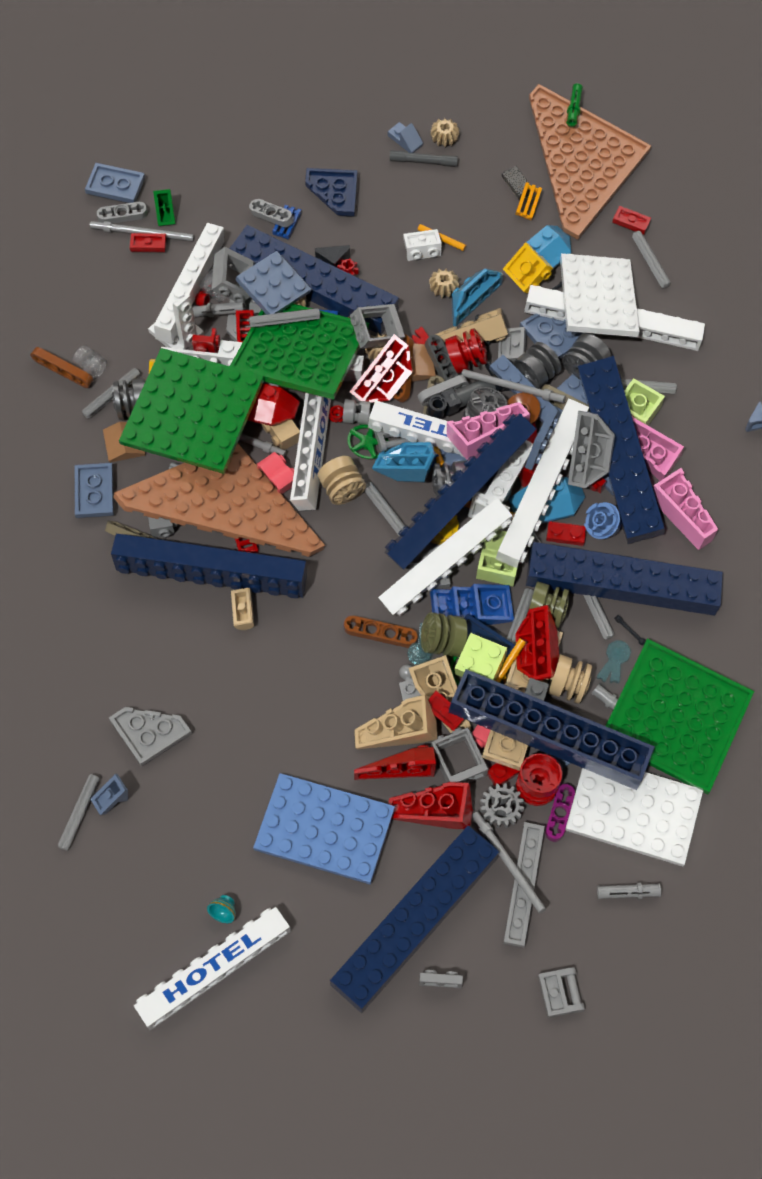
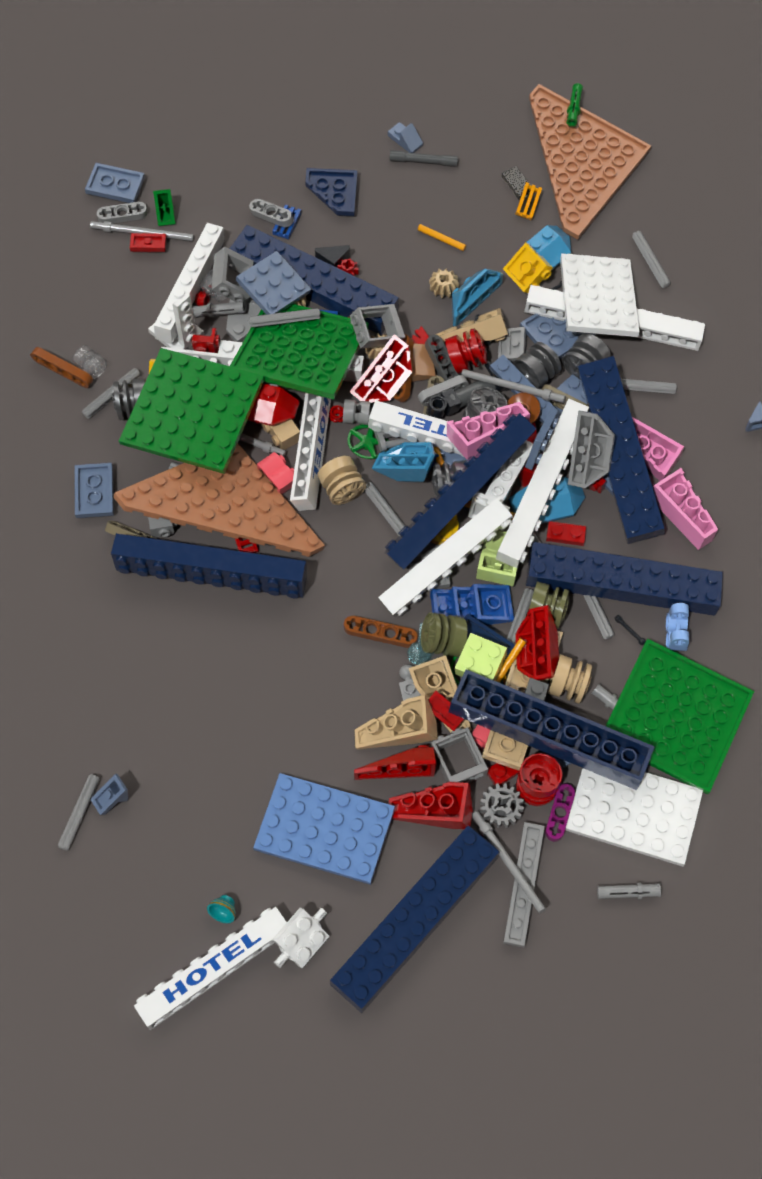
(116, 451): medium nougat slope -> none
(148, 732): light grey plate -> none
(242, 314): red slope -> none
(242, 609): tan brick -> none
(300, 938): none -> white plate
(422, 244): white bracket -> none
(444, 132): tan gear -> none
(449, 980): light grey plate -> none
(554, 992): light grey plate -> none
(602, 520): medium blue cone -> none
(617, 653): clear light blue piece -> none
(631, 220): red plate -> none
(643, 401): yellowish green brick -> none
(676, 627): none -> light blue piece

